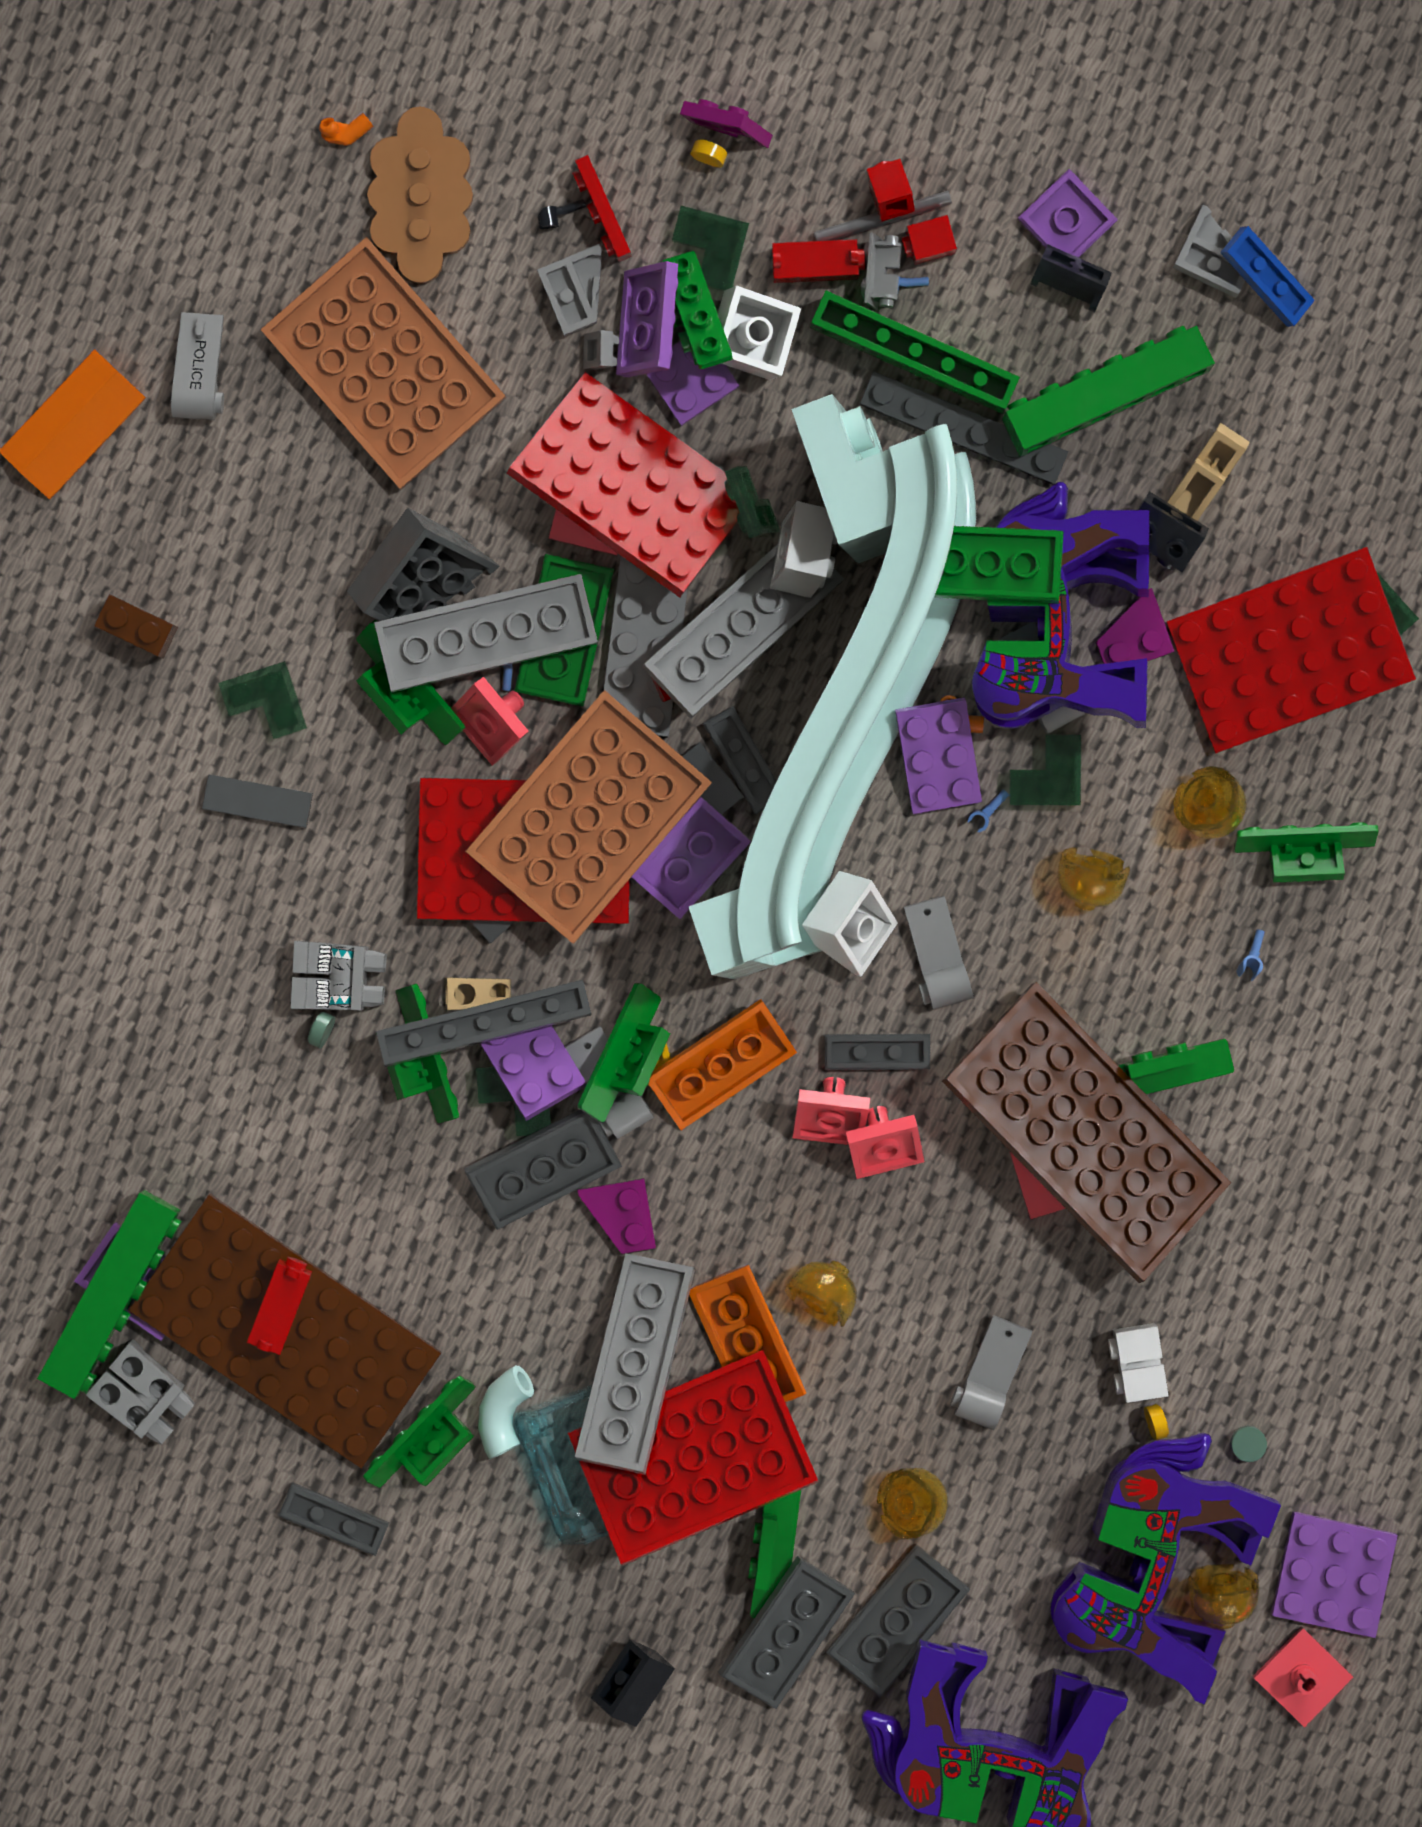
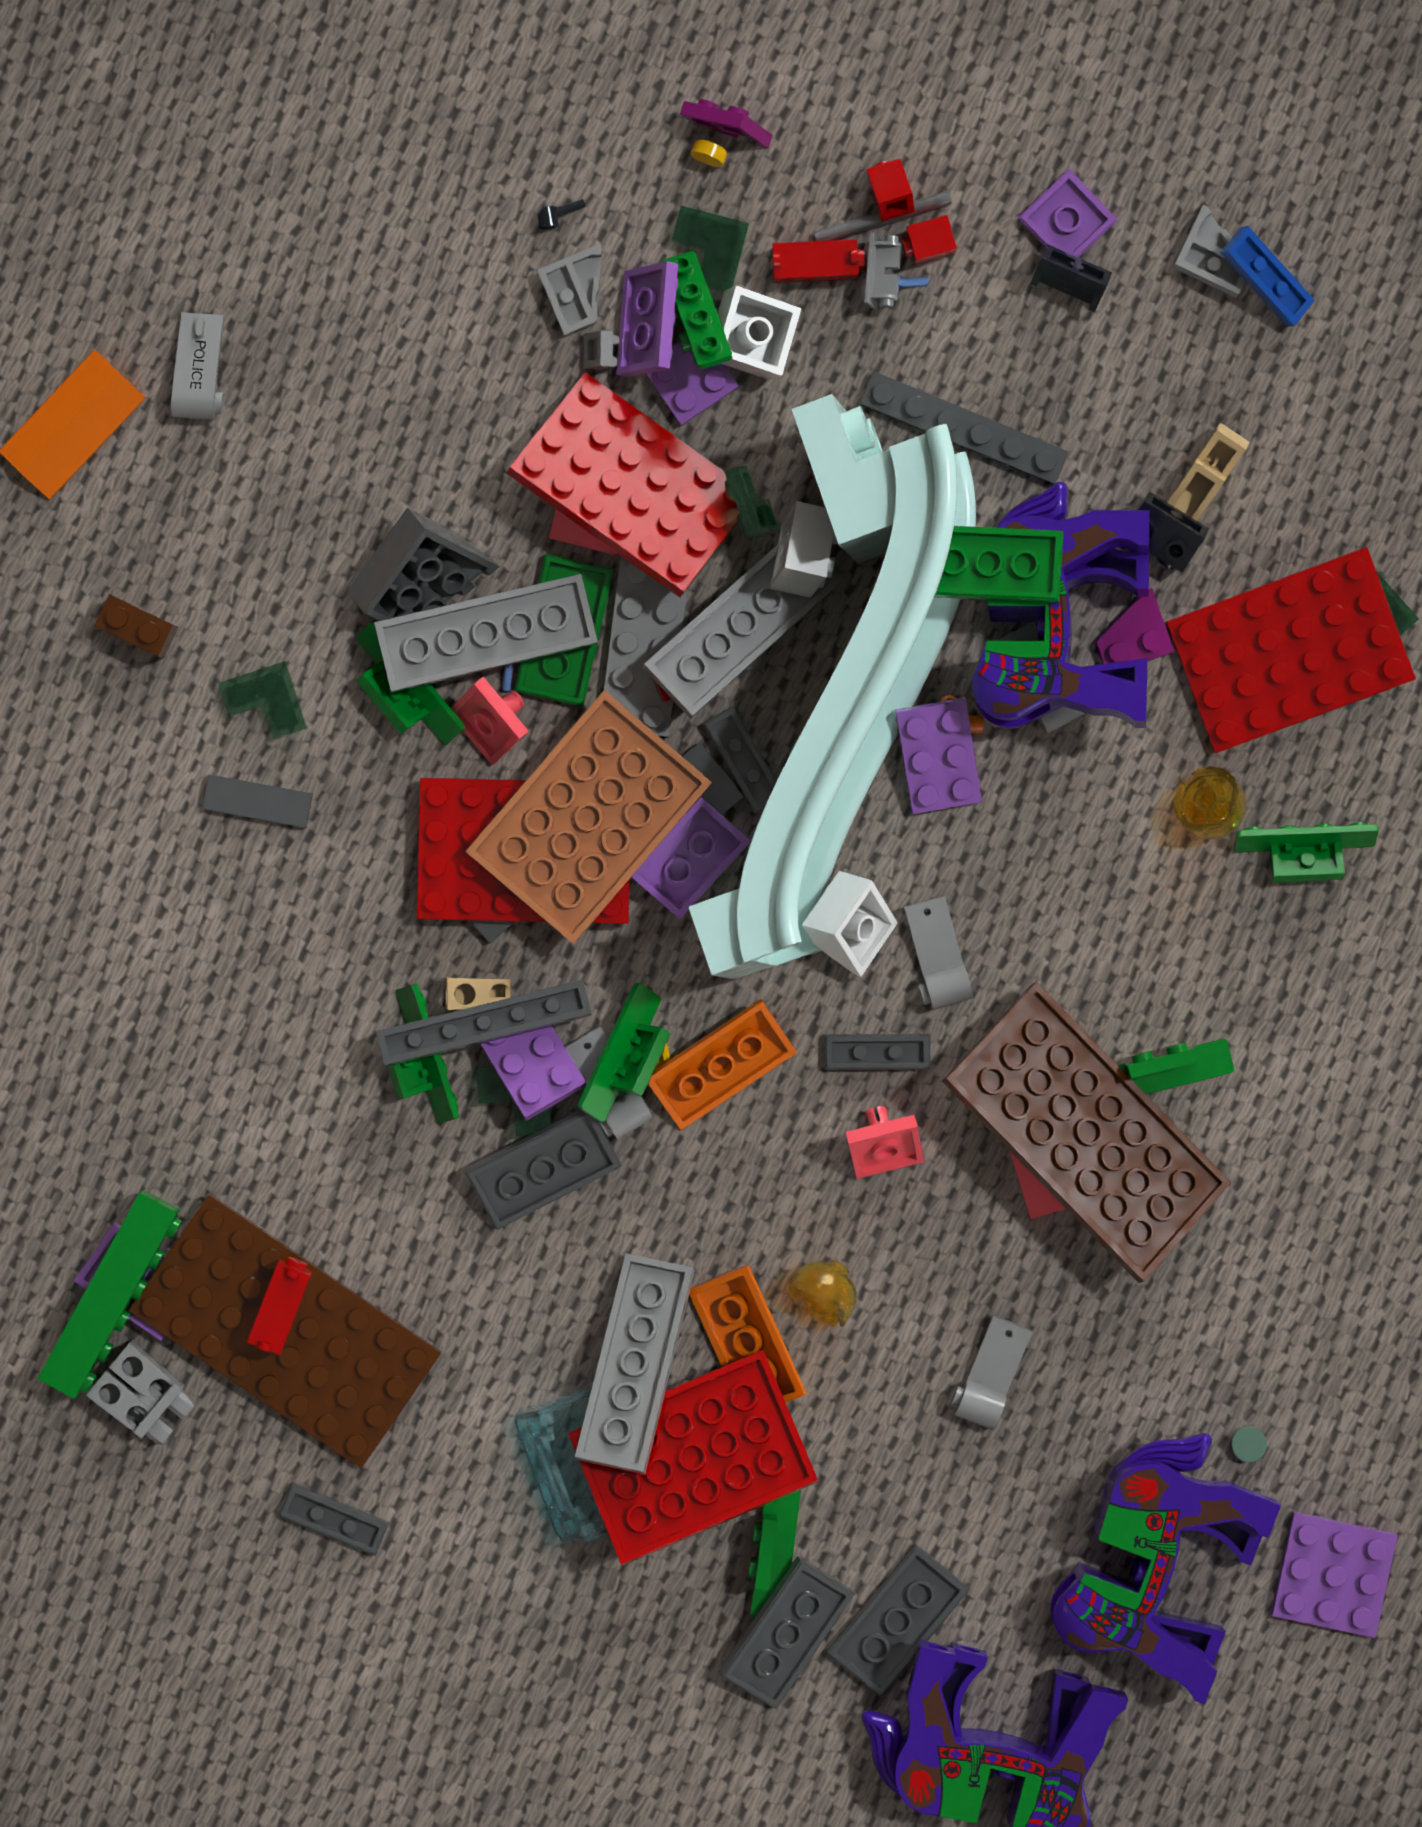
(321, 1029): sand green tile -> none
(343, 133): orange arm -> none
(347, 976): light grey hips -> none
(383, 363): nougat plate -> none
(420, 195): medium nougat plate -> none
(429, 1441): green bracket -> none
(498, 1409): light aqua cylinder -> none
(600, 209): red plate -> none
(622, 1213): magenta wing -> none
(632, 1683): black brick -> none
(829, 1114): coral tile -> none
(912, 1502): clear yellow cylinder -> none
(914, 352): green brick -> none
(989, 809): medium blue hand -> none
(1058, 782): clear green plate -> none
(1091, 879): clear yellow cylinder -> none
(1108, 390): green brick -> none
(1139, 1363): white piece -> none
(1156, 1422): yellow tile -> none
(1223, 1595): clear yellow cylinder -> none
(1253, 960): medium blue hand -> none
(1303, 1676): coral tile -> none

